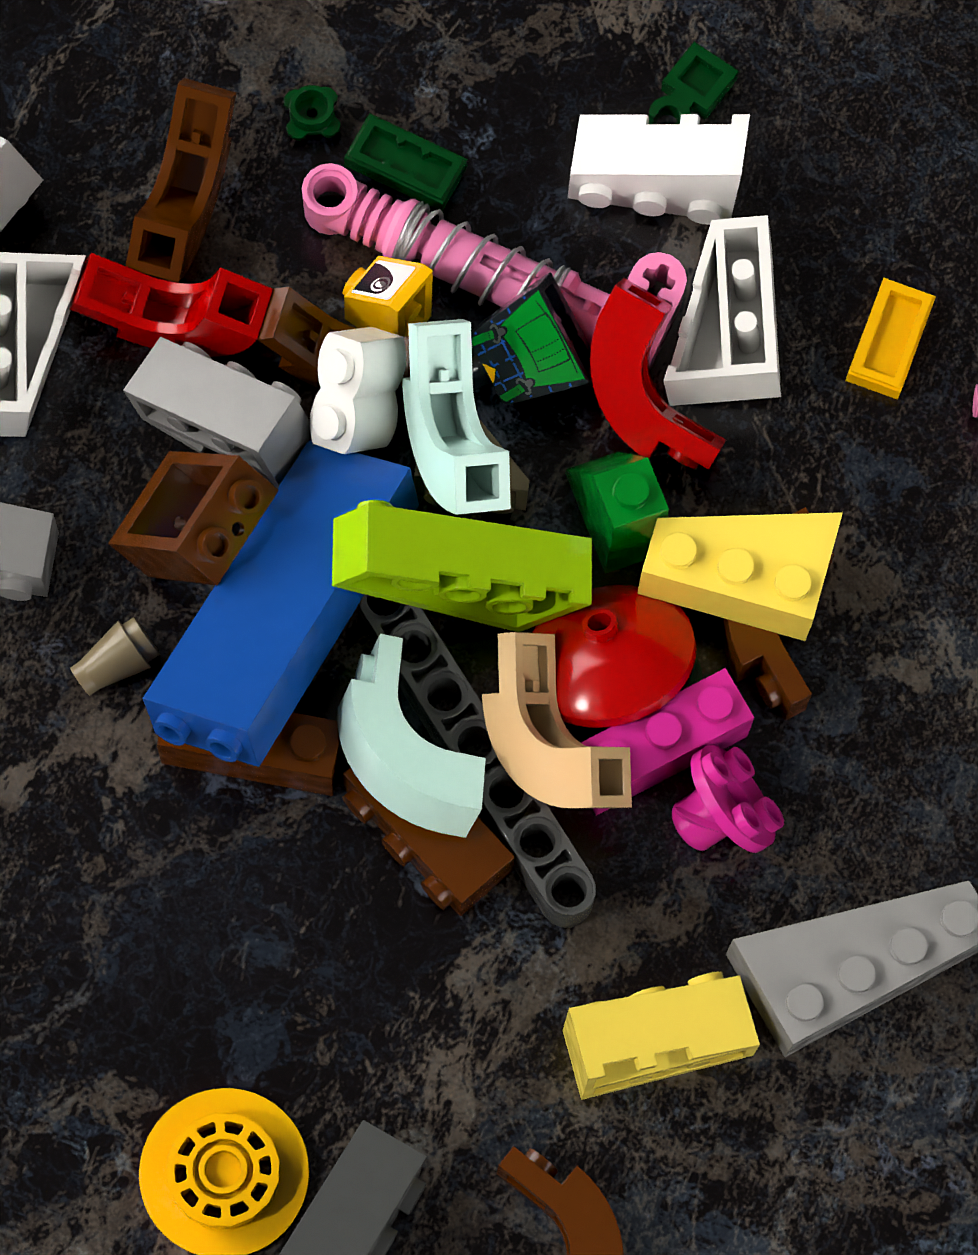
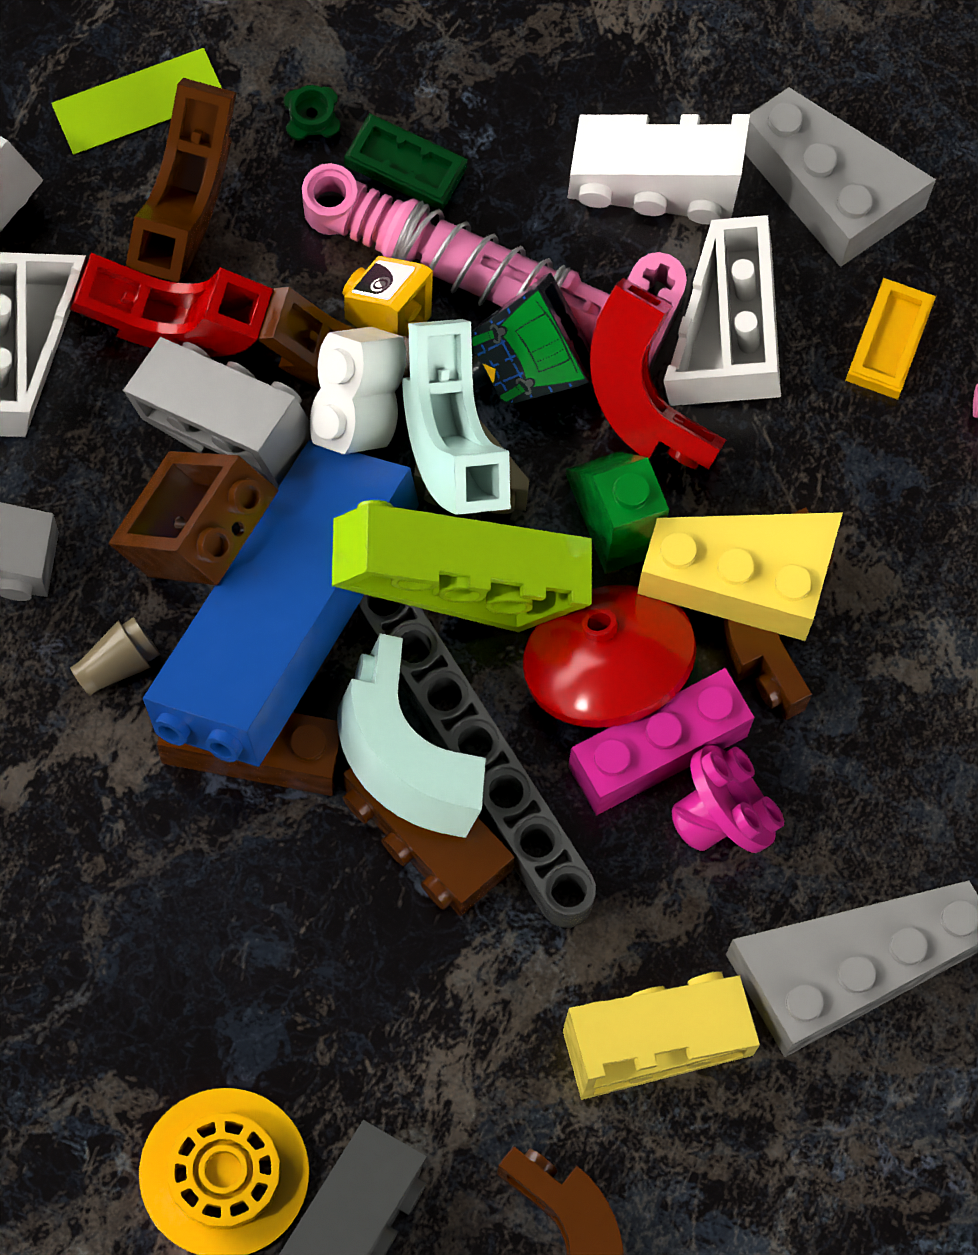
(129, 101): none -> lime sticker
(534, 740): tan arch -> none
(693, 85): dark green plate -> none
(833, 175): none -> light grey wedge

